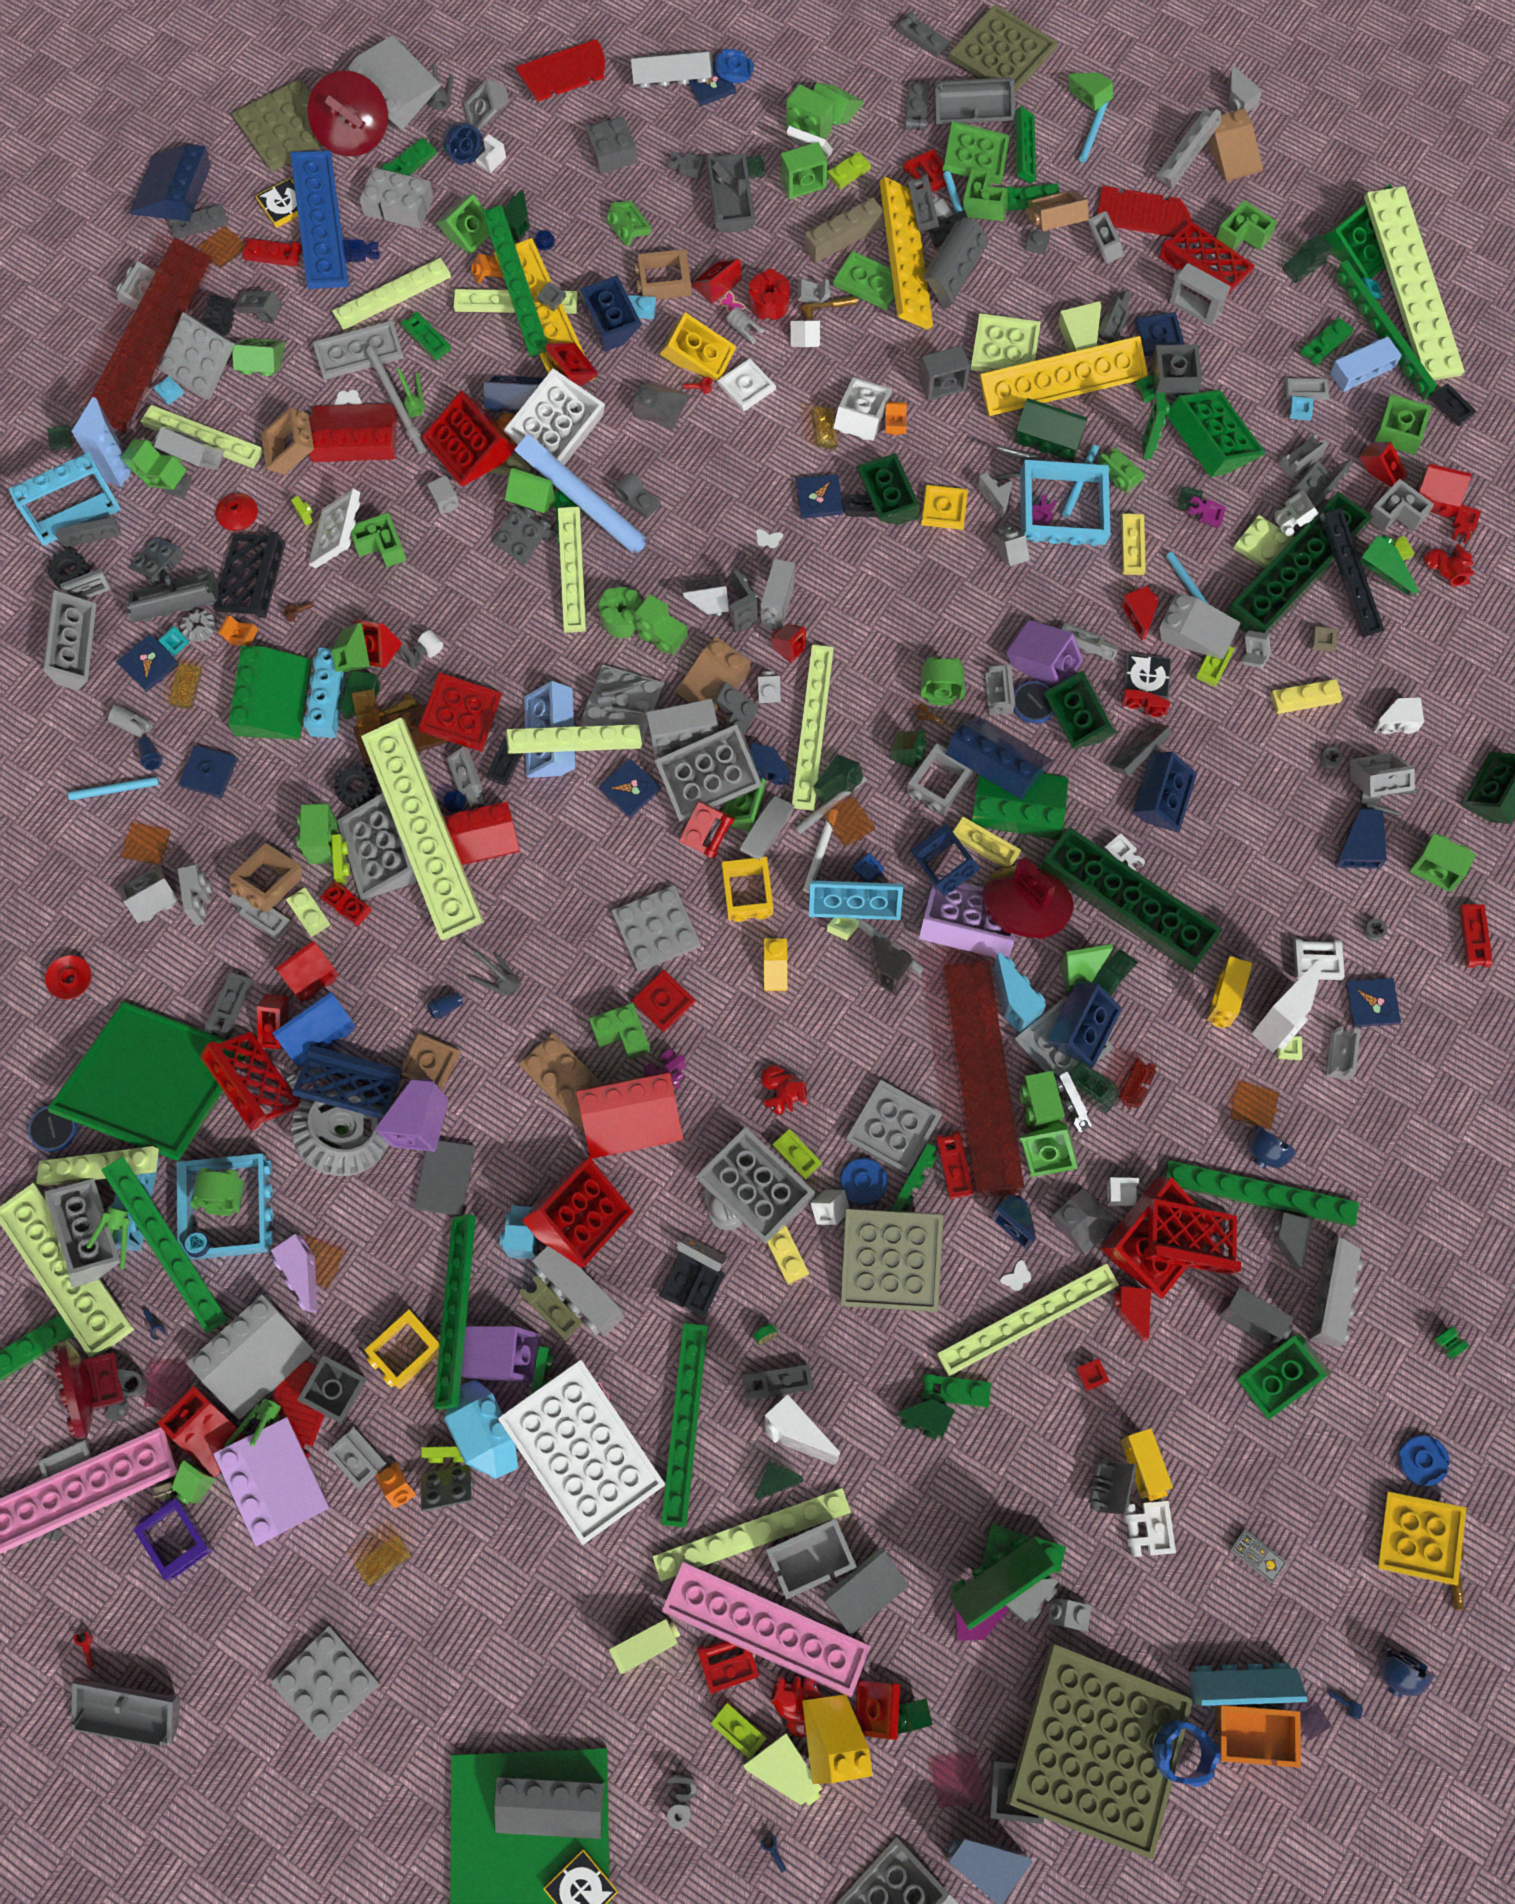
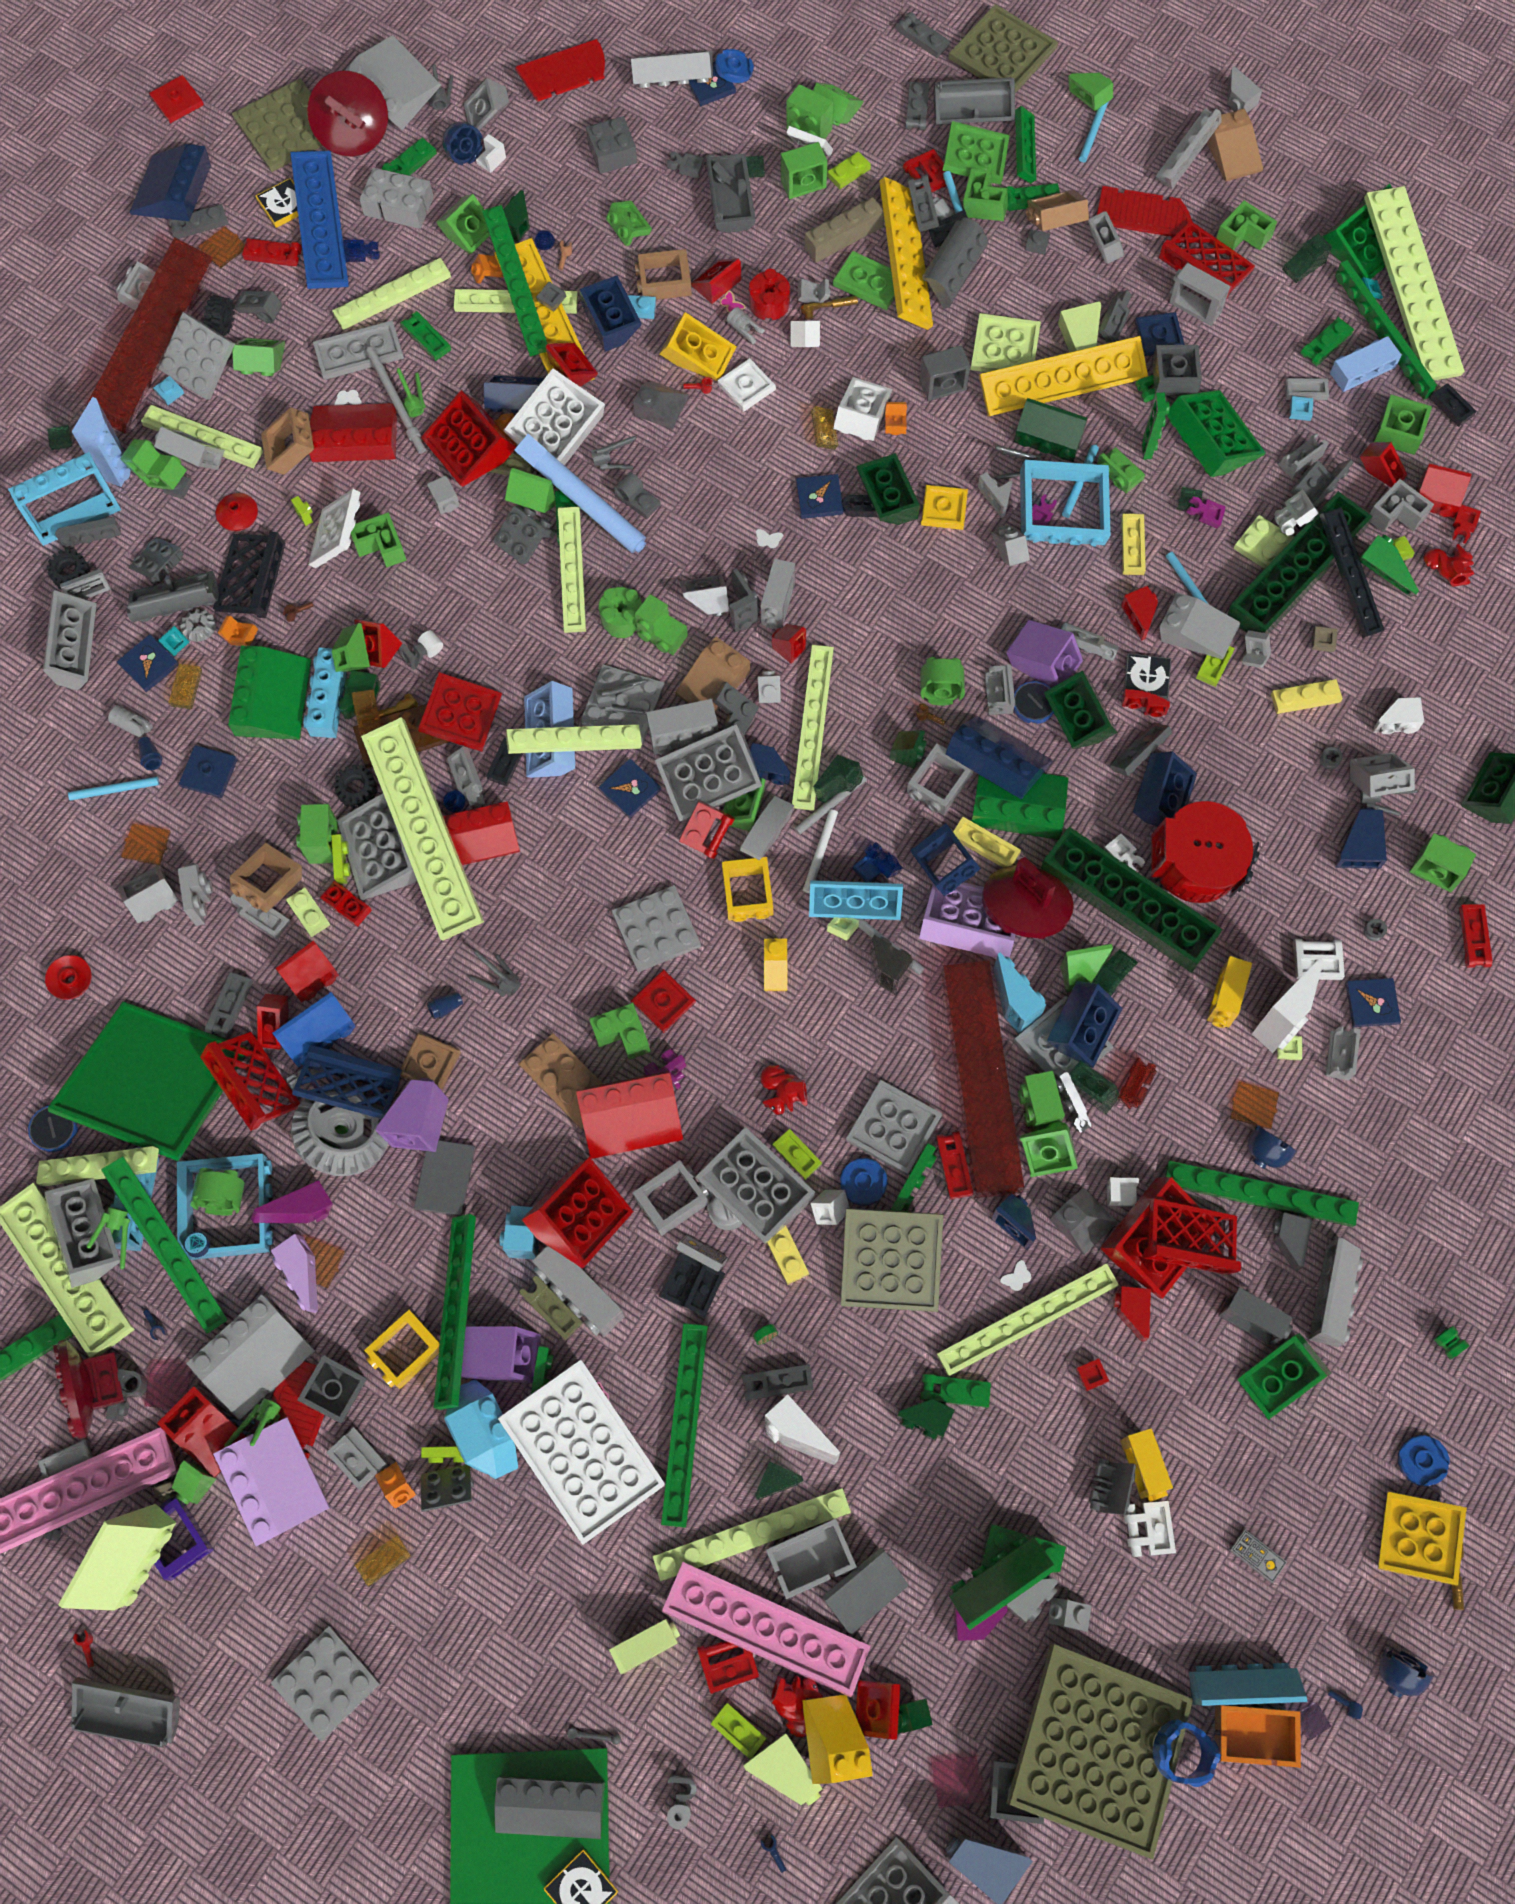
(119, 1560): none -> yellowish green slope
(176, 99): none -> red plate
(296, 1207): none -> magenta slope
(565, 252): none -> nougat hand
(573, 1733): none -> dark grey hinge
(601, 455): none -> dark grey plant
(682, 1214): none -> light grey window
(849, 821): clear orange piece -> none
(883, 861): none -> clear blue plate
(1203, 852): none -> red piece

